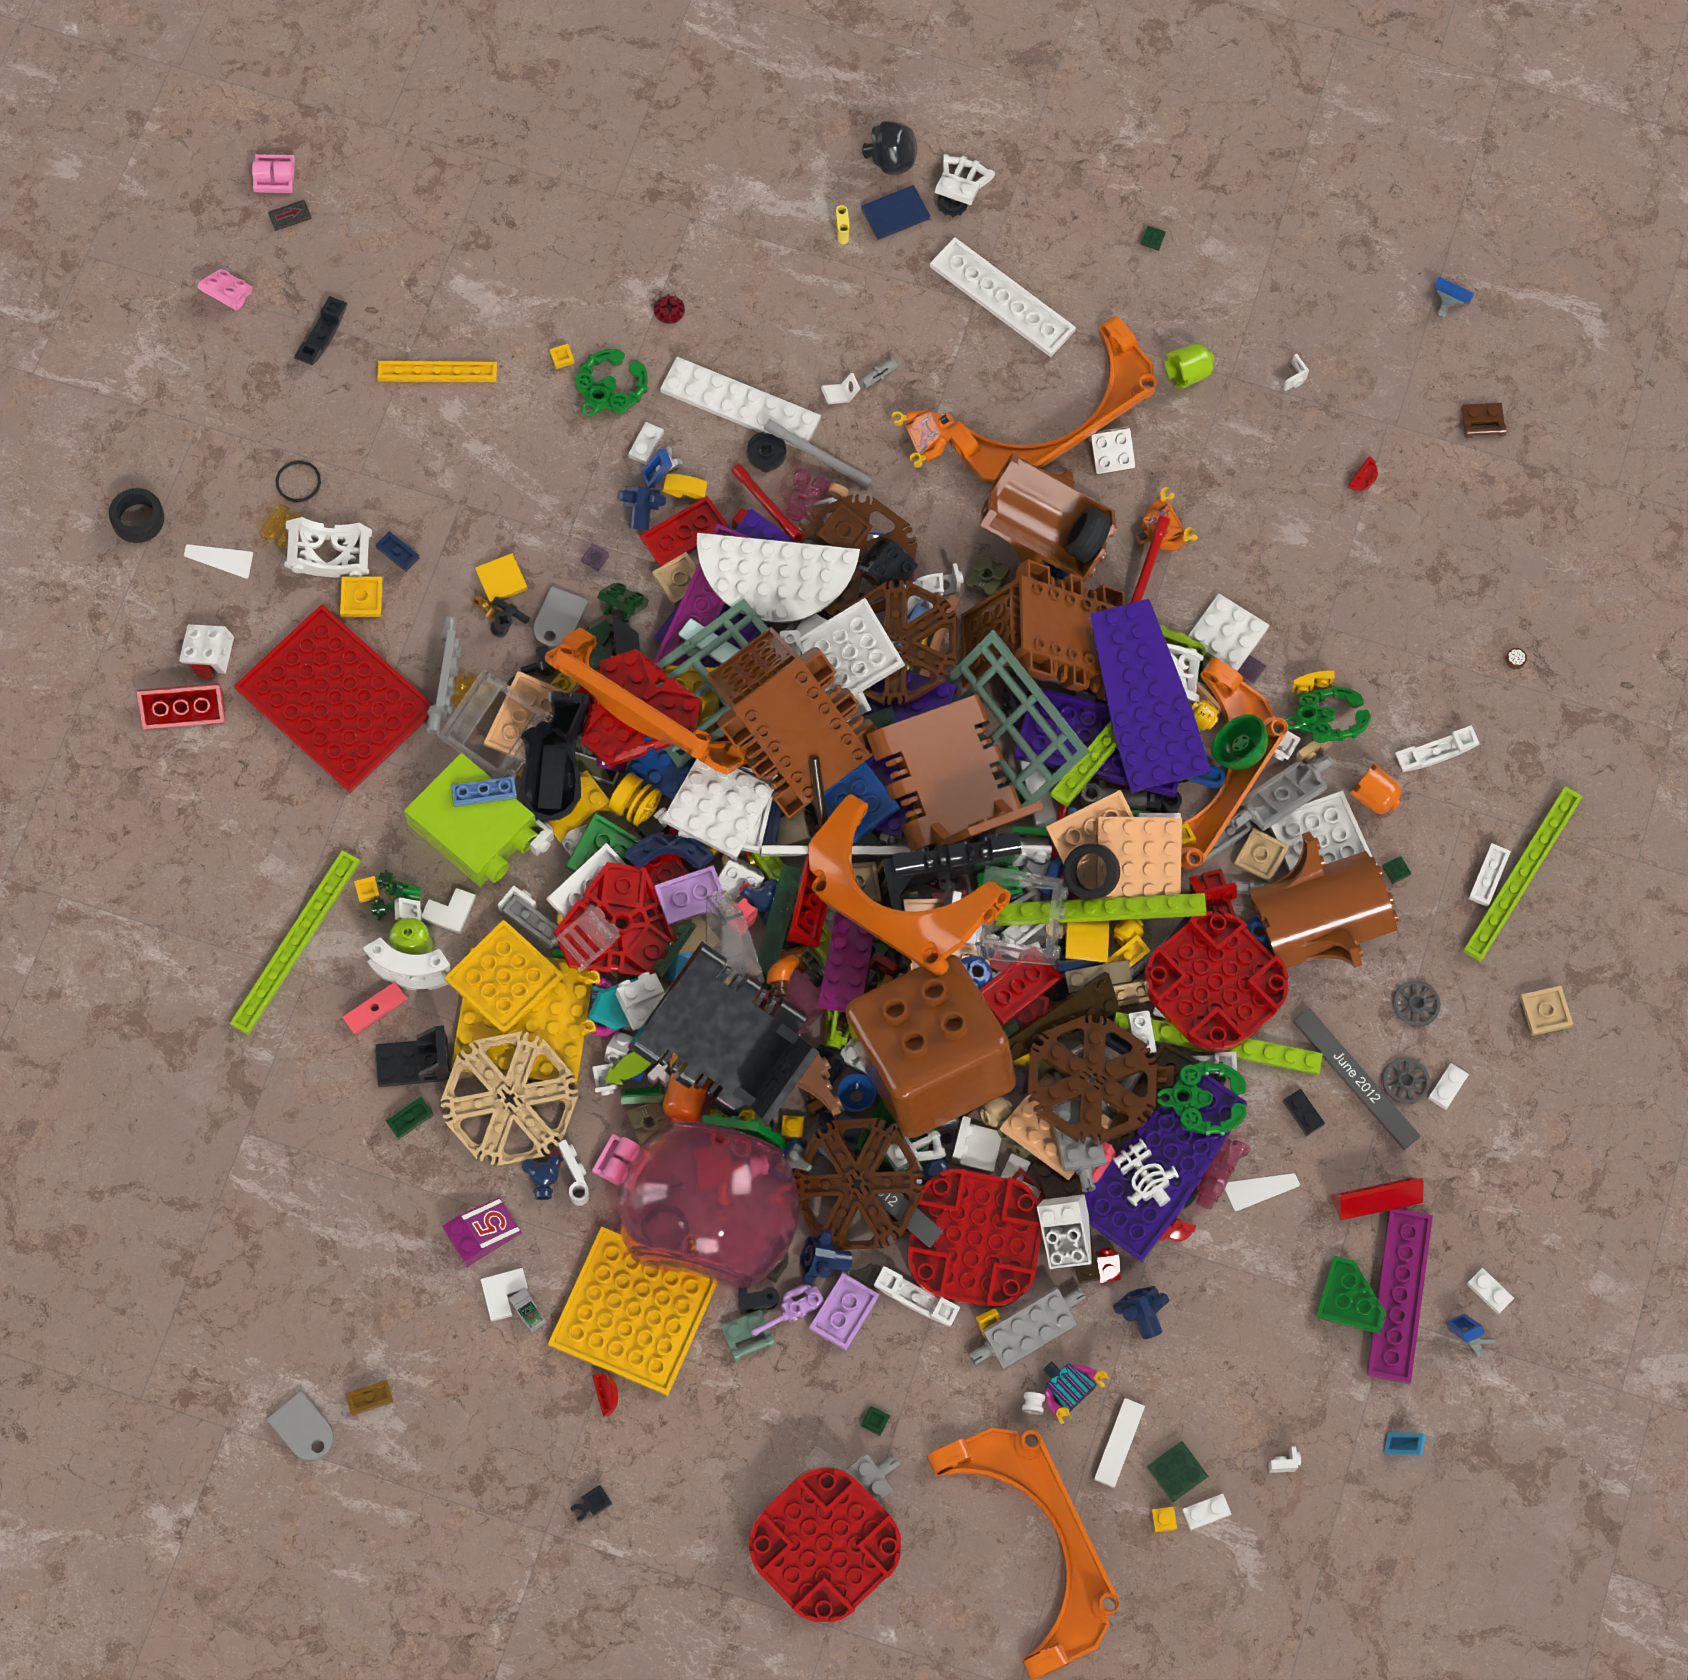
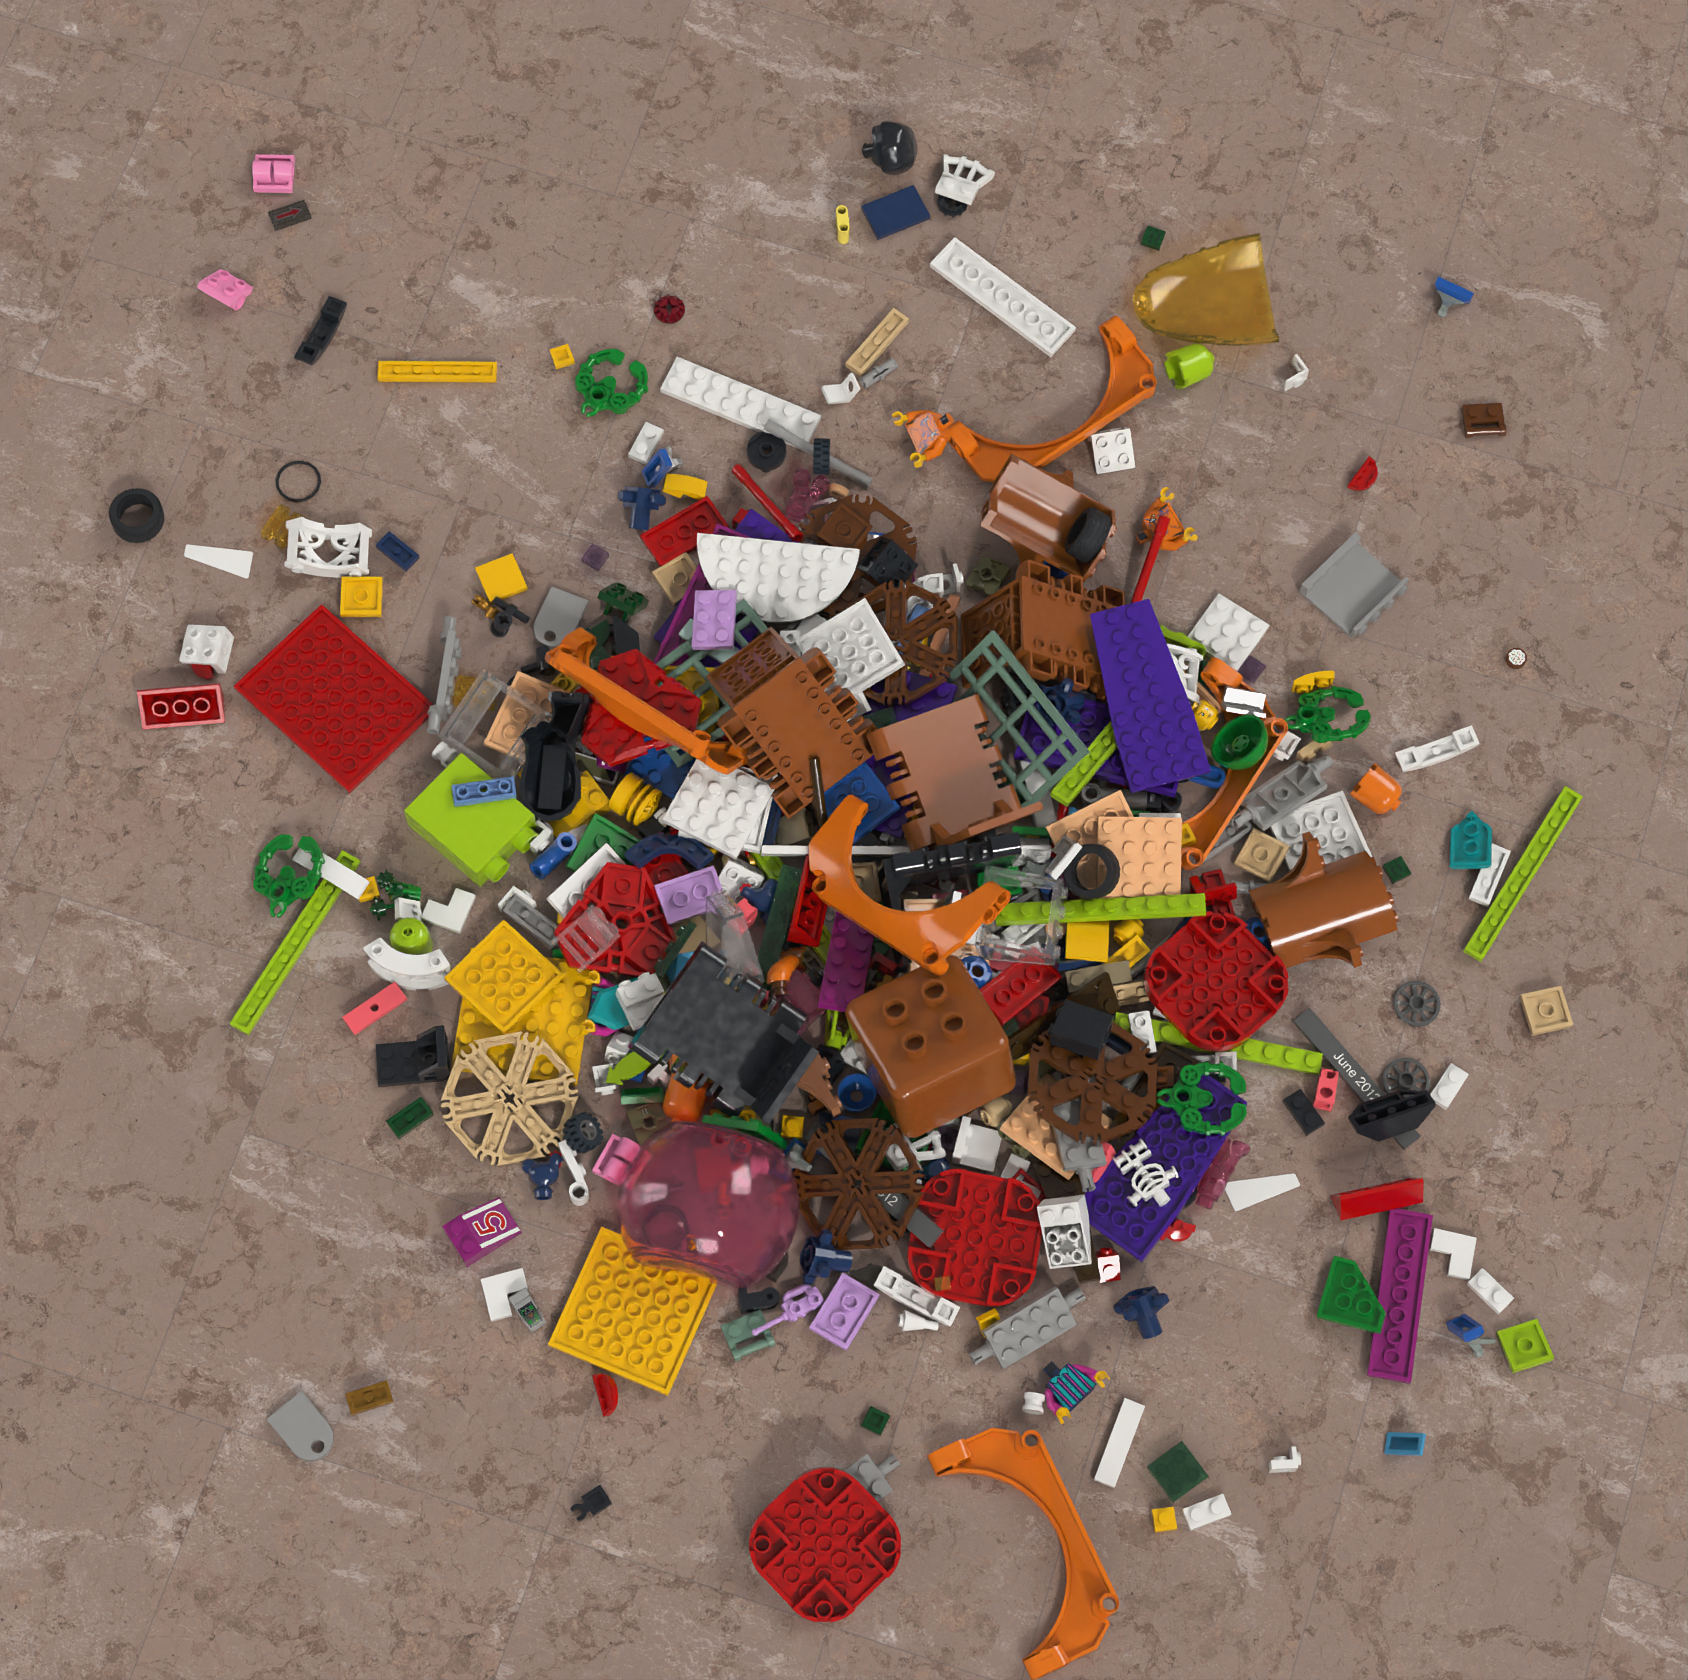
(286, 881): none -> green piece
(335, 873): none -> white slope
(444, 754): none -> white wheel
(553, 855): none -> blue cylinder
(583, 1132): none -> black wheel
(714, 620): none -> lavender plate
(821, 456): none -> black wheel
(877, 342): none -> tan plate
(910, 1321): none -> white cone
(942, 1283): none -> clear yellow window
(1064, 700): none -> dark blue piece
(1065, 850): none -> white tile
(1080, 1029): none -> black brick
(1210, 296): none -> clear yellow windscreen
(1243, 701): none -> panel
(1326, 1089): none -> coral leg
(1352, 588): none -> light grey panel
(1391, 1114): none -> black wedge
(1459, 1247): none -> white tile
(1471, 844): none -> teal tile
(1525, 1345): none -> lime plate

